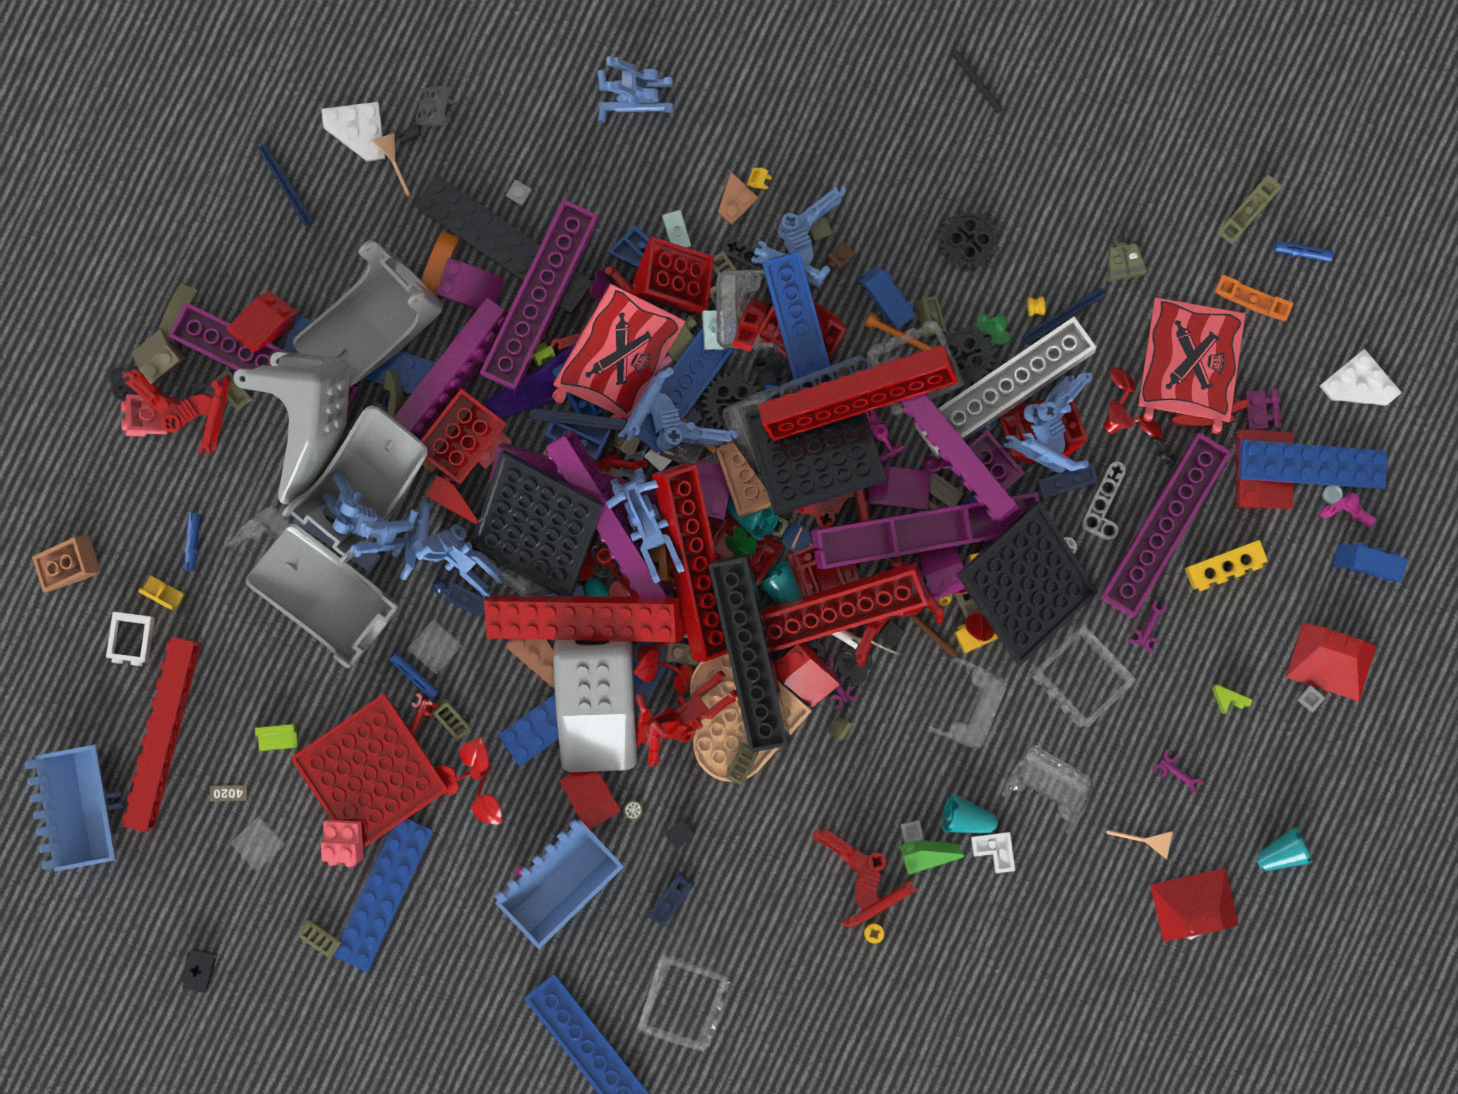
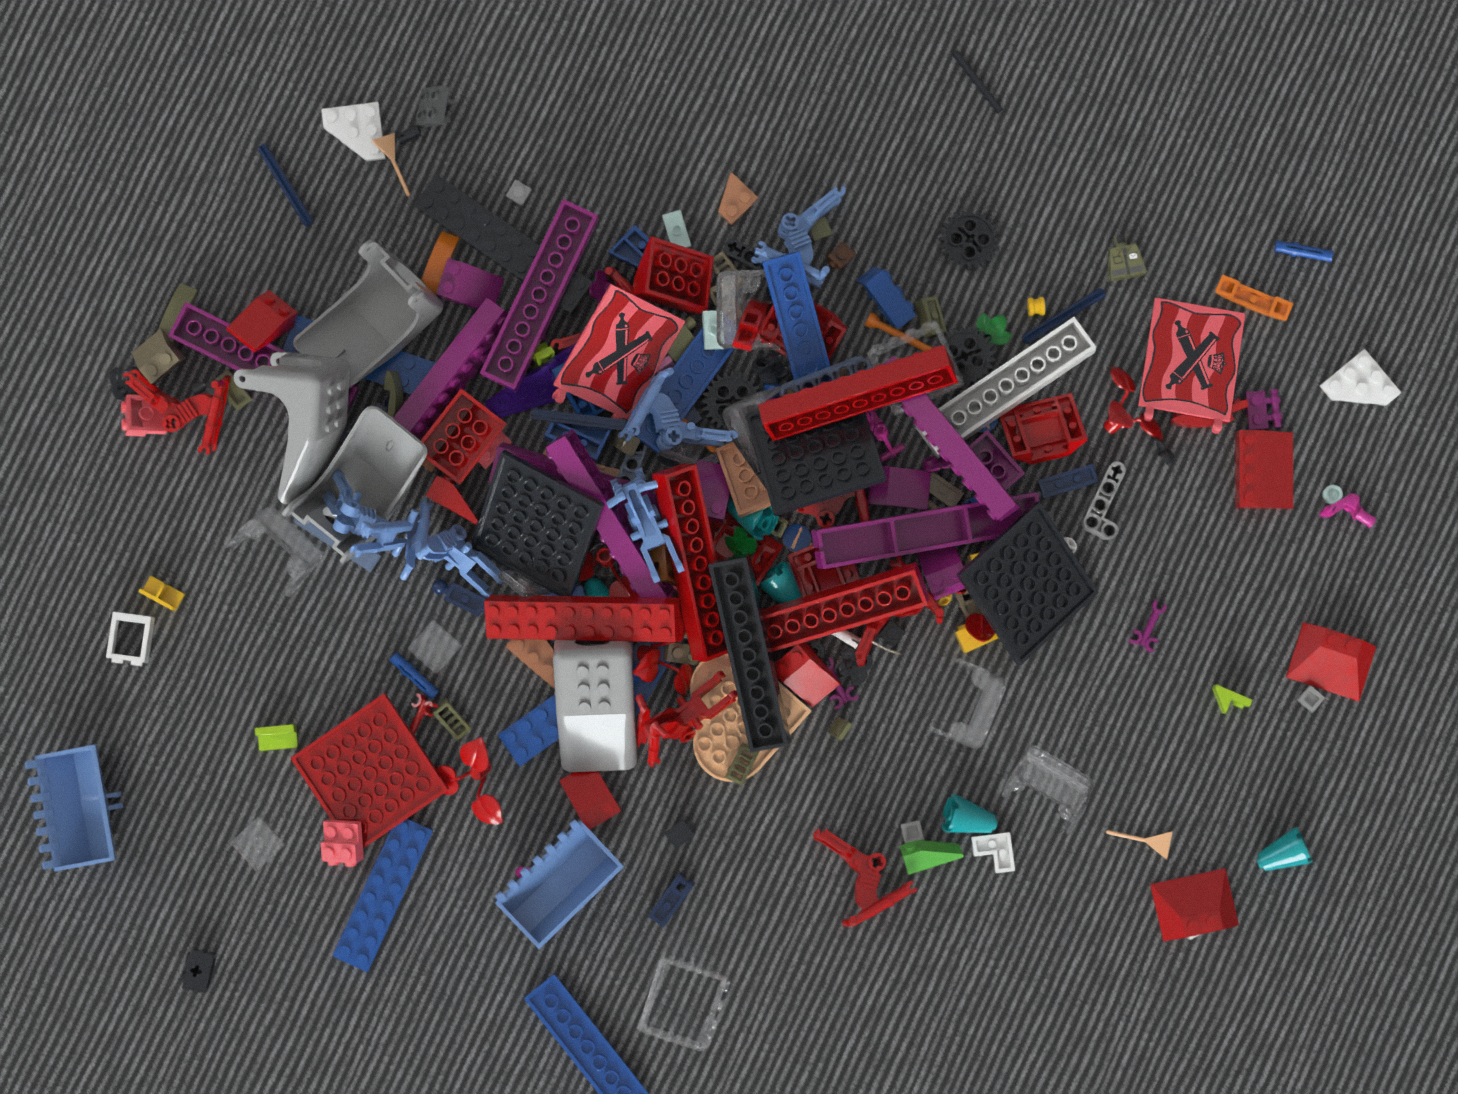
(66, 563): nougat slope -> none
(161, 734): red brick -> none
(191, 542): blue pin -> none
(228, 793): dark tan sticker -> none
(309, 924): olive slope -> none
(322, 594): light grey piece -> none
(614, 460): red bar -> none
(632, 89): medium blue piece -> none
(633, 810): olive tile -> none
(656, 460): white panel -> none
(758, 178): yellow tile -> none
(874, 930): yellow wheel -> none
(936, 637): reddish brown bar -> none
(1049, 427): medium blue piece -> none
(1107, 656): clear window -> none
(1165, 525): magenta brick -> none
(1166, 764): magenta bar -> none
(1249, 209): olive slope -> none
(1253, 551): yellow brick -> none
(1312, 464): blue plate -> none
(1370, 561): blue wedge -> none

